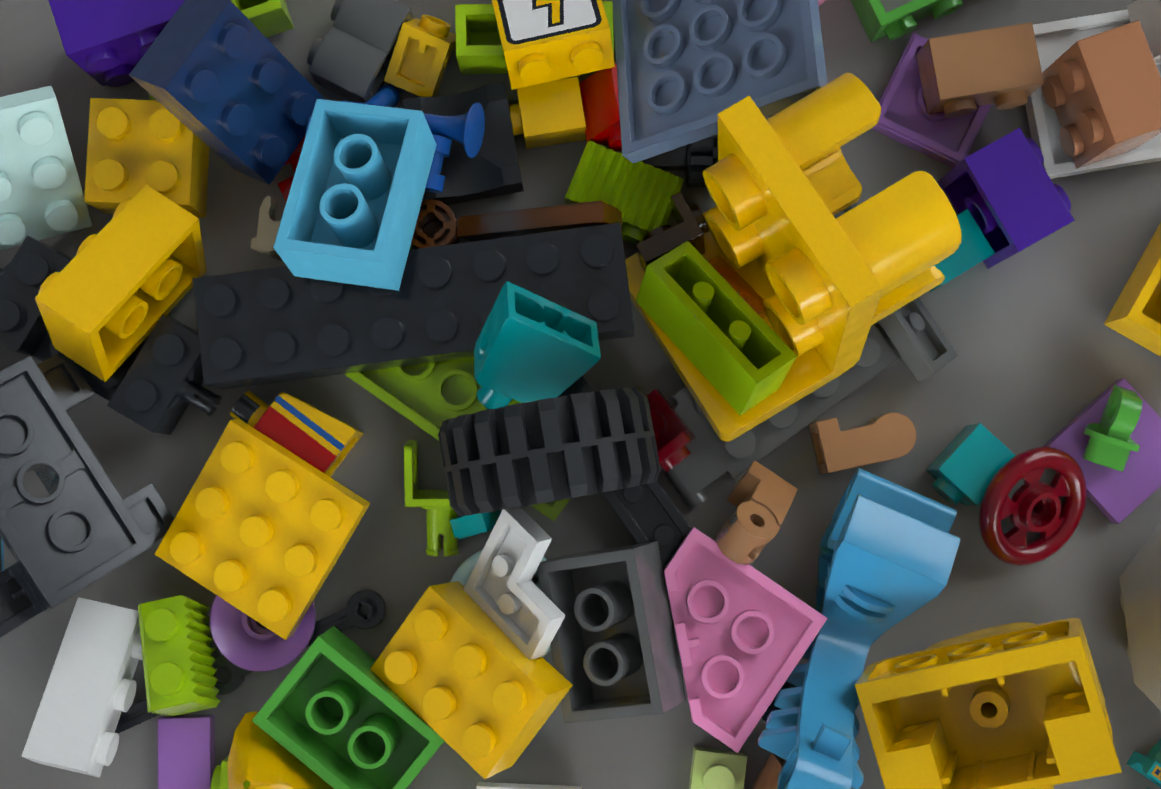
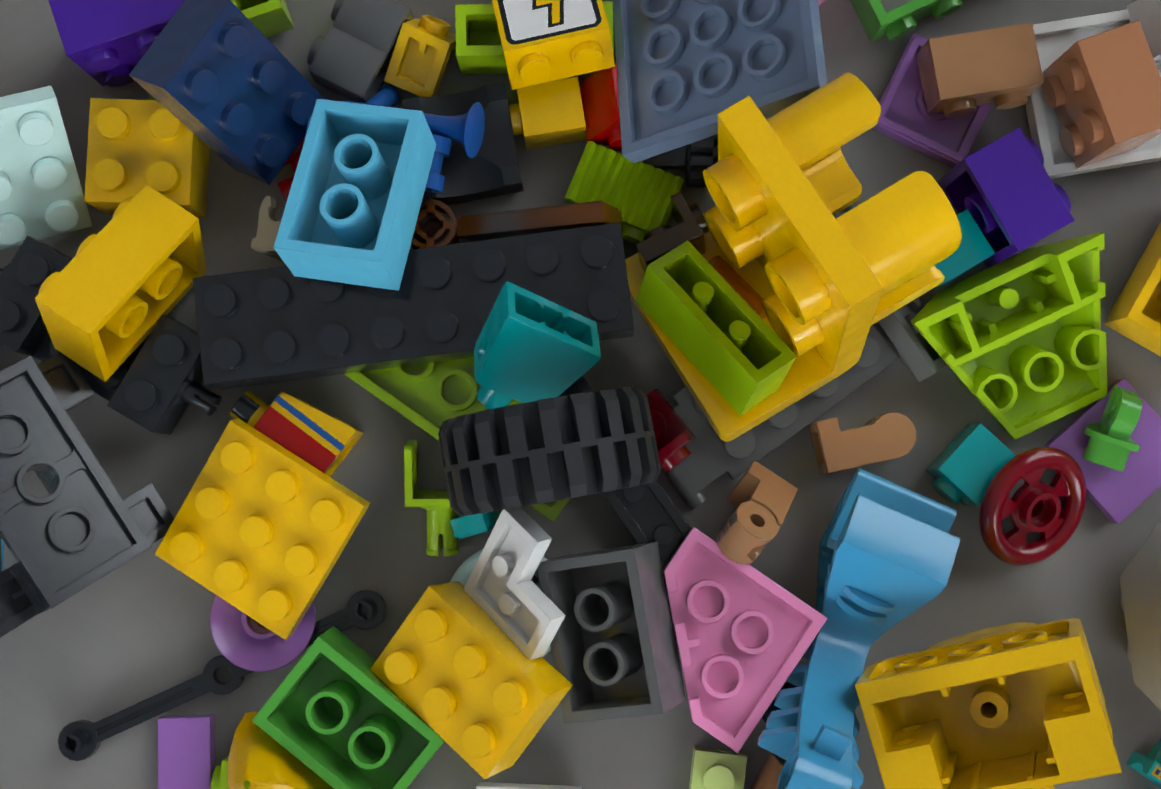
(87, 690): white brick -> none
(177, 656): lime brick -> none
(1026, 333): none -> lime wedge

